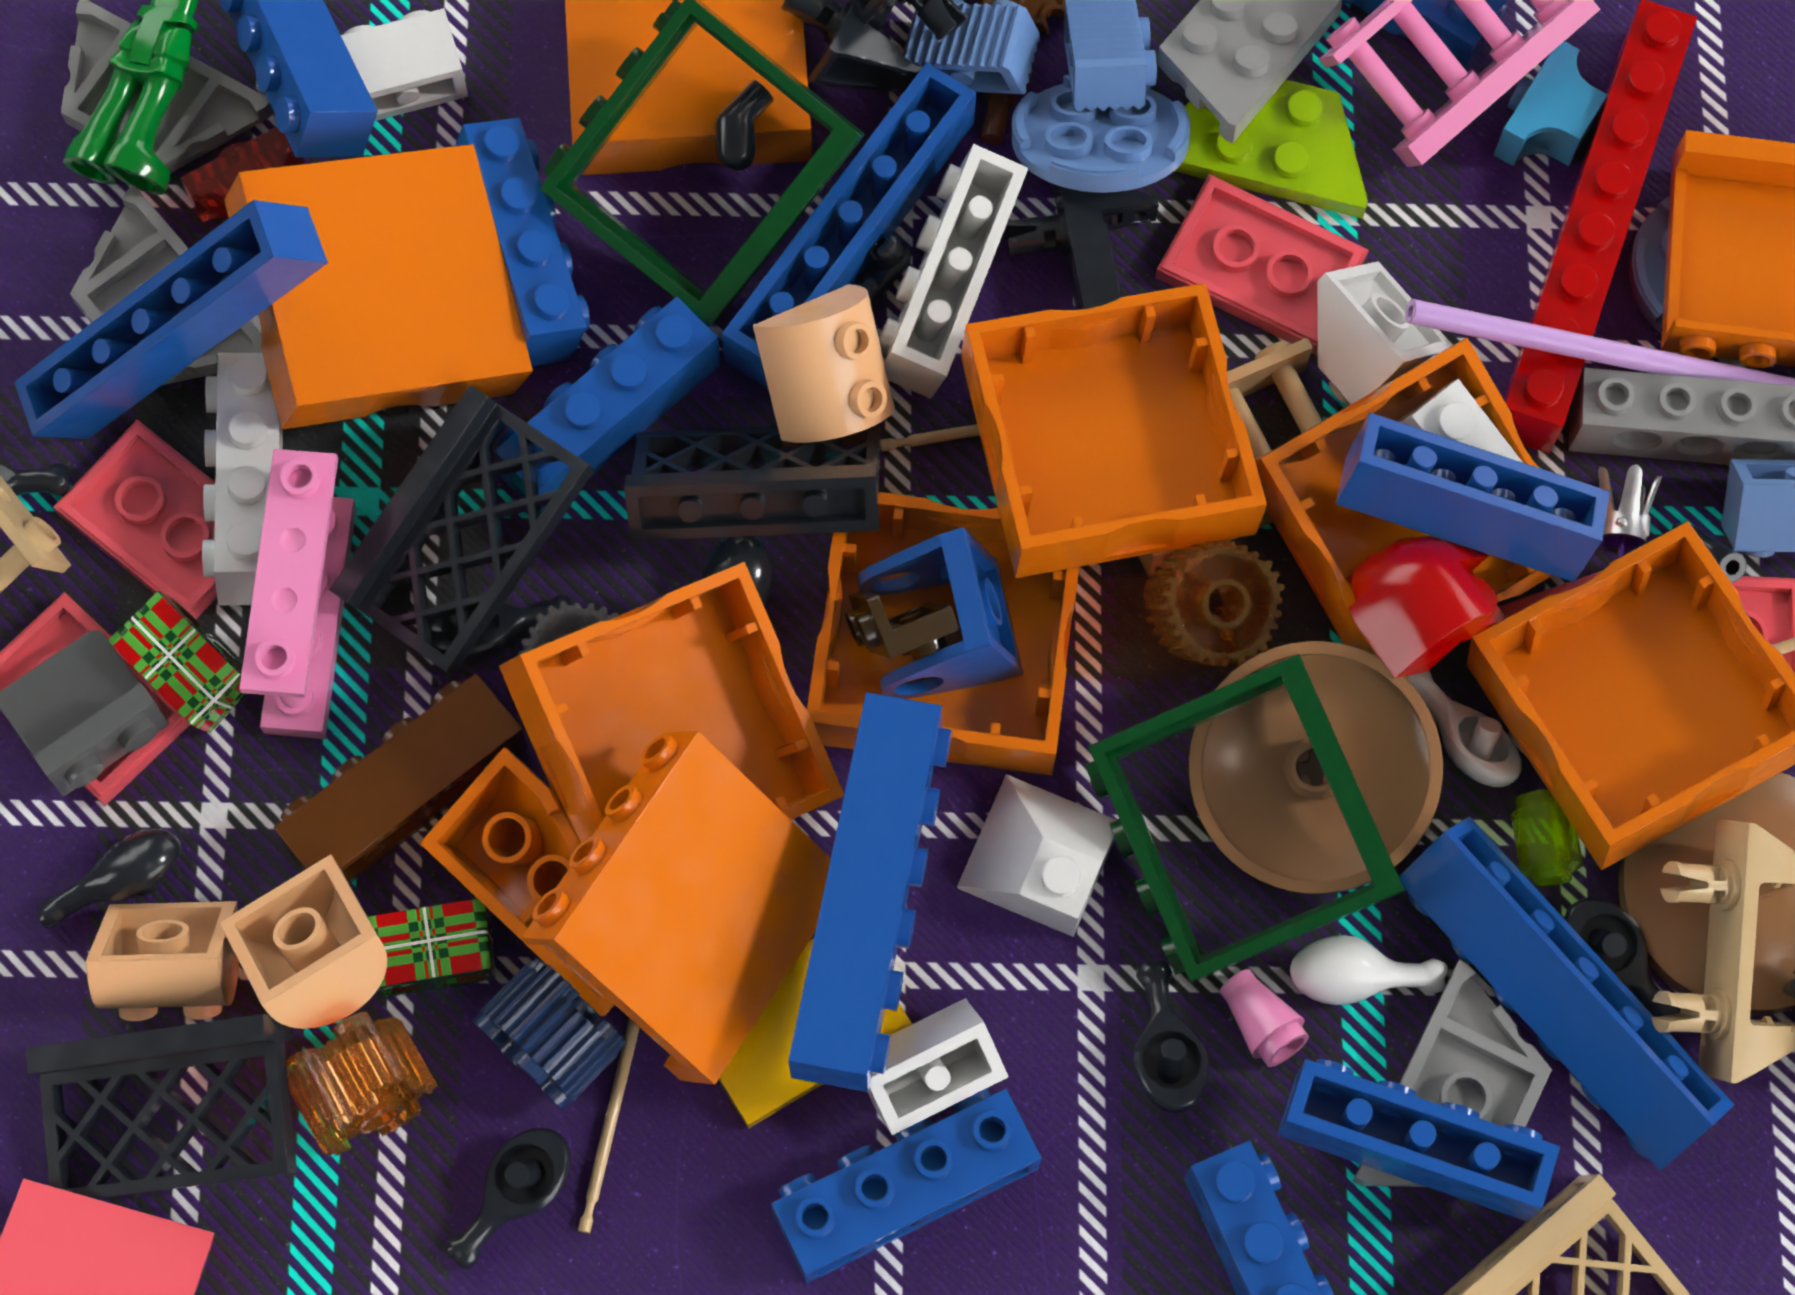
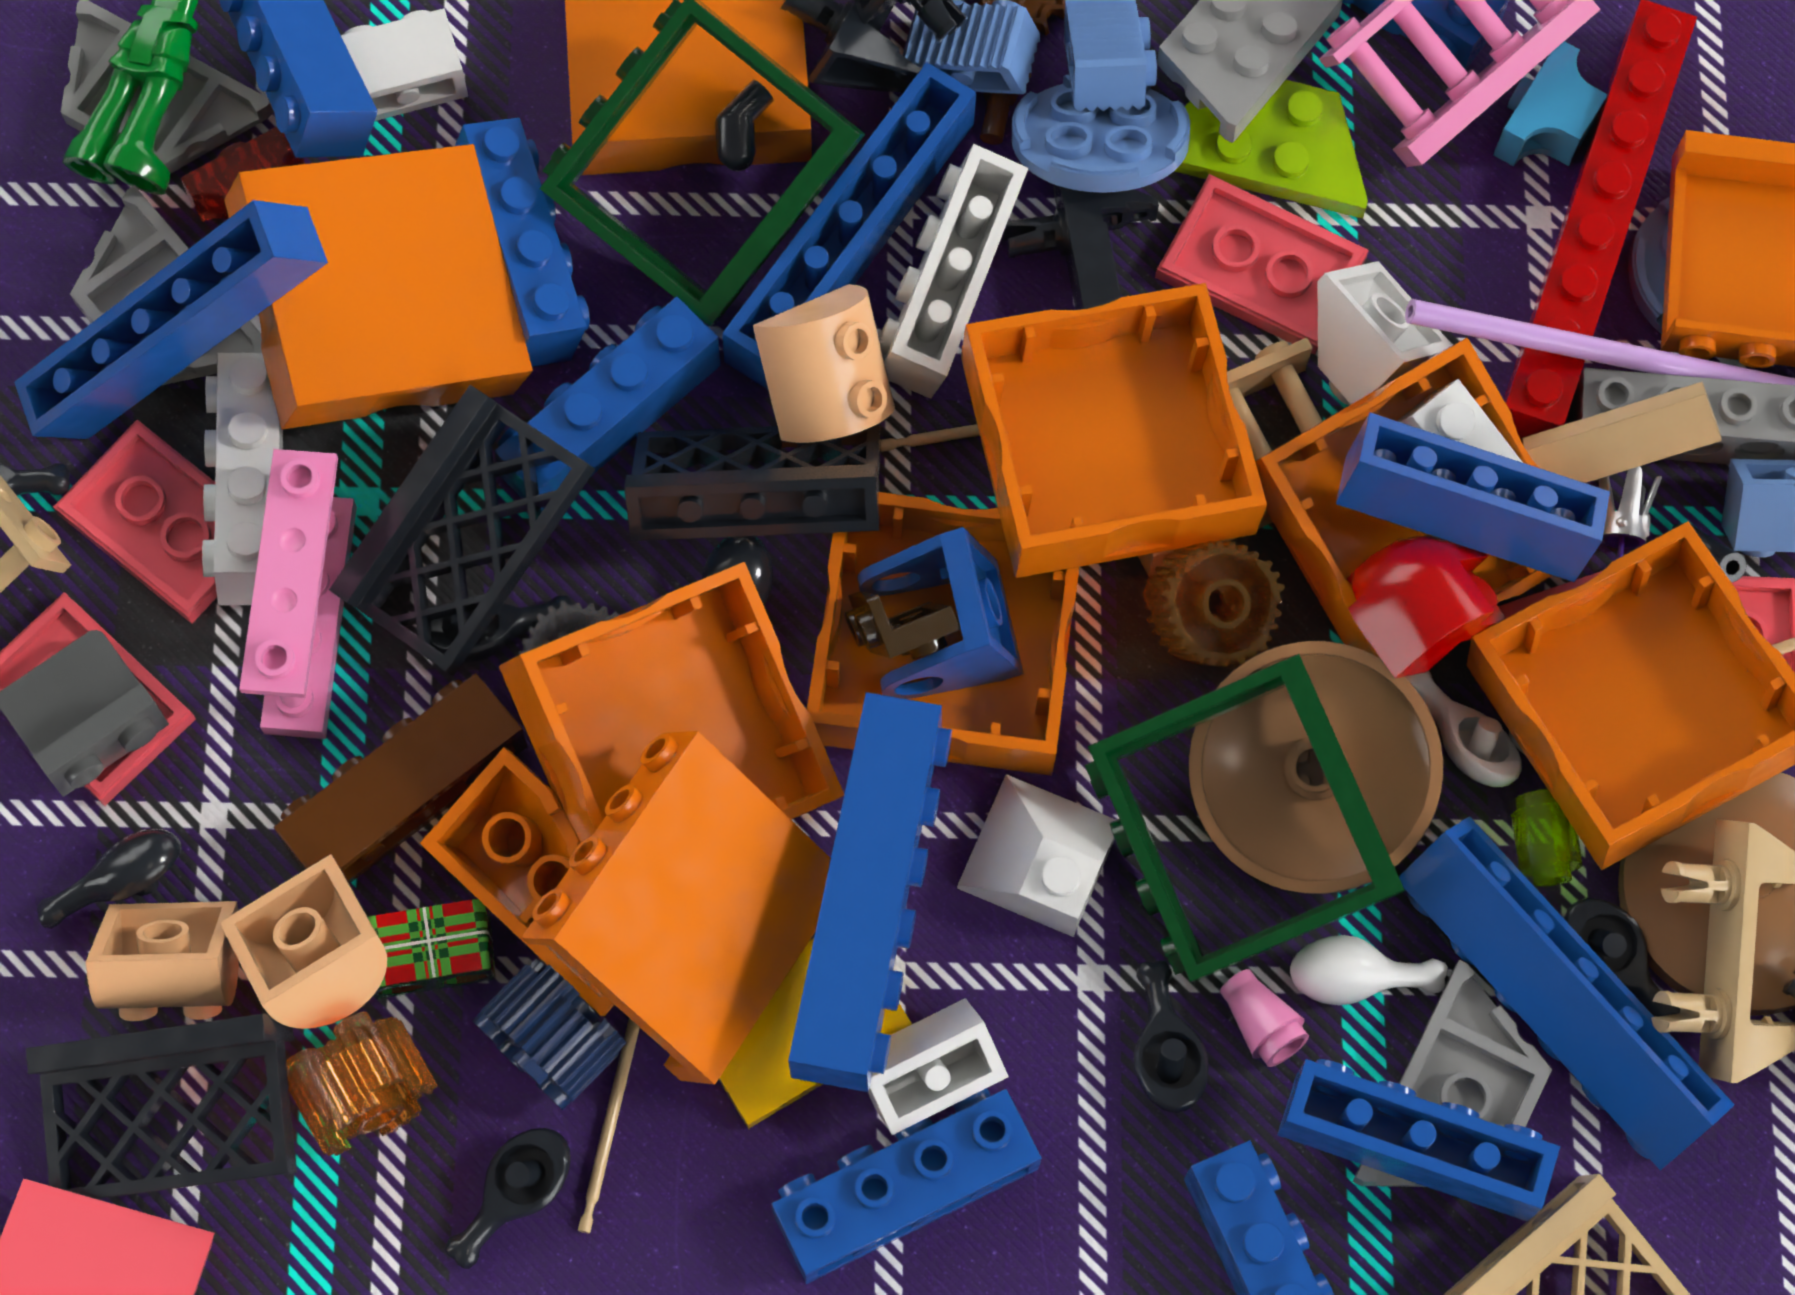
(181, 661): piece -> none
(889, 262): black arm -> none
(1627, 436): none -> tan tile

